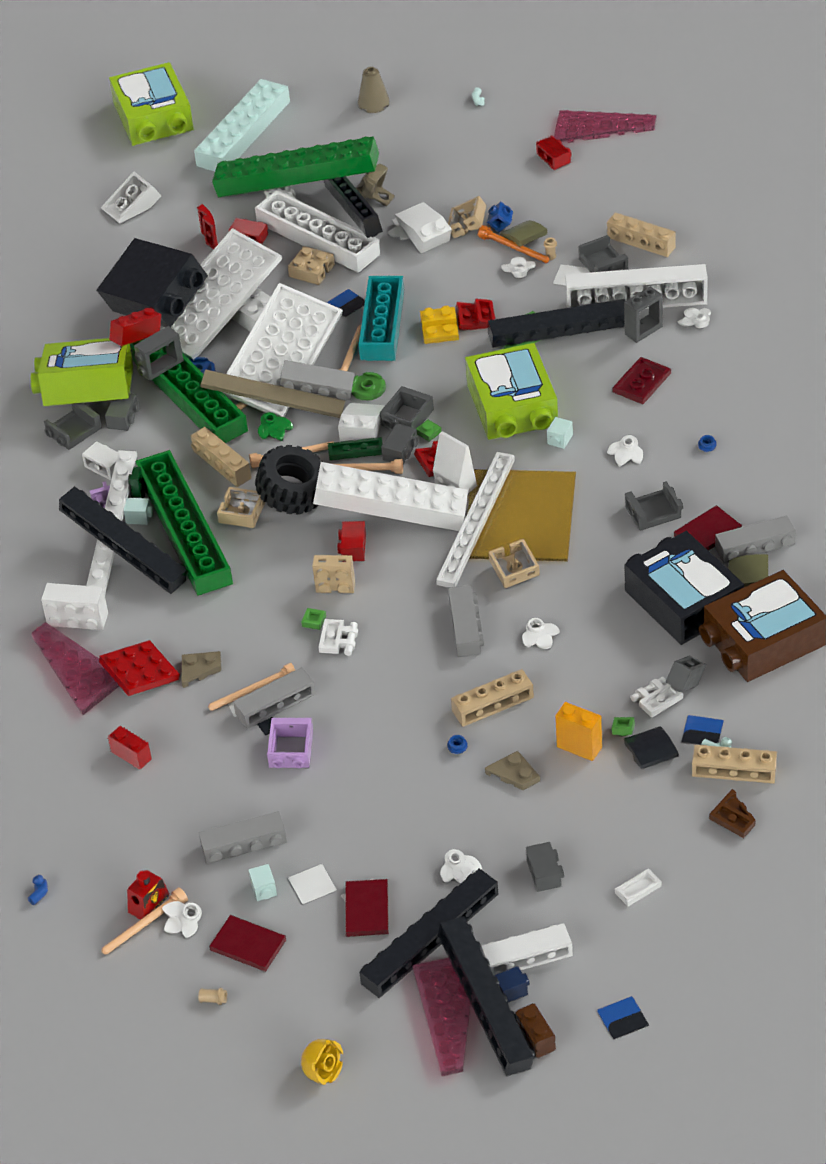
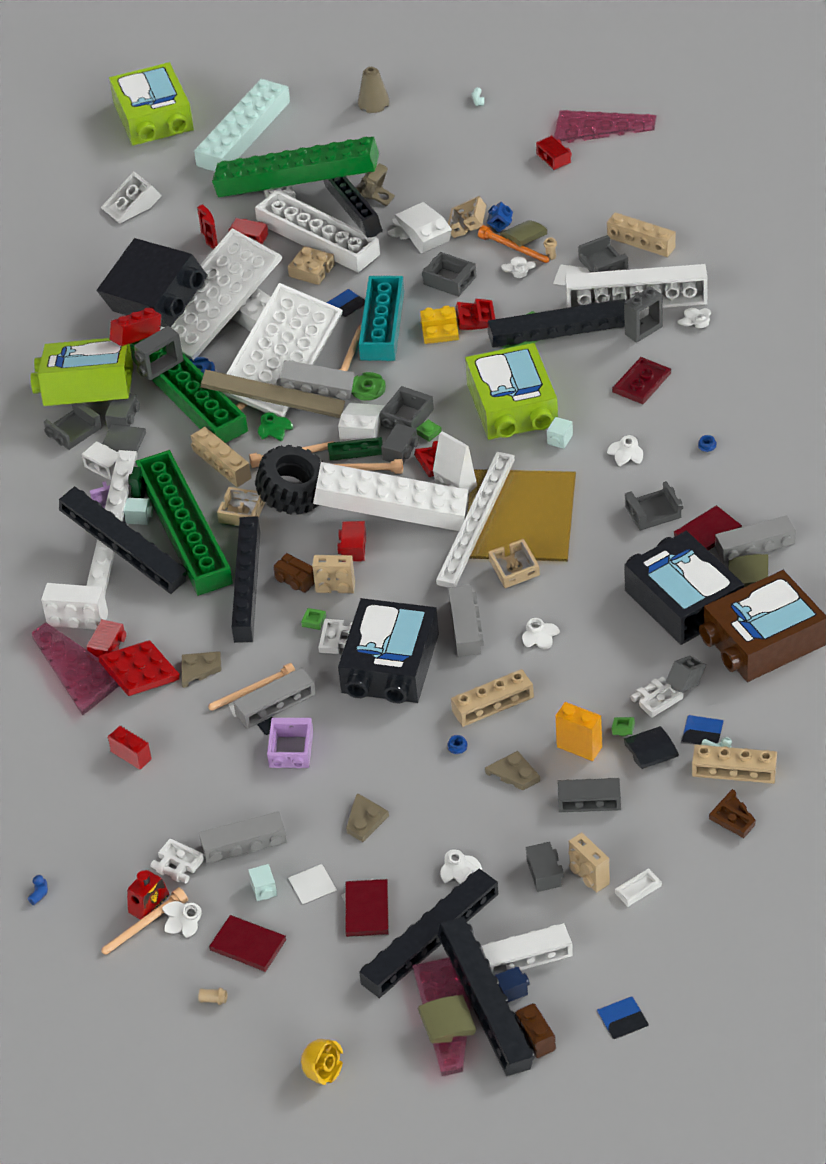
(106, 638): none -> brick
(124, 437): none -> dark grey tile
(179, 855): none -> white plate
(246, 580): none -> black brick
(294, 573): none -> reddish brown brick
(365, 818): none -> dark tan wing
(388, 650): none -> black brick
(446, 1019): none -> olive slope
(465, 270): none -> dark grey window
(582, 862): none -> tan piece
(589, 795): none -> dark grey brick

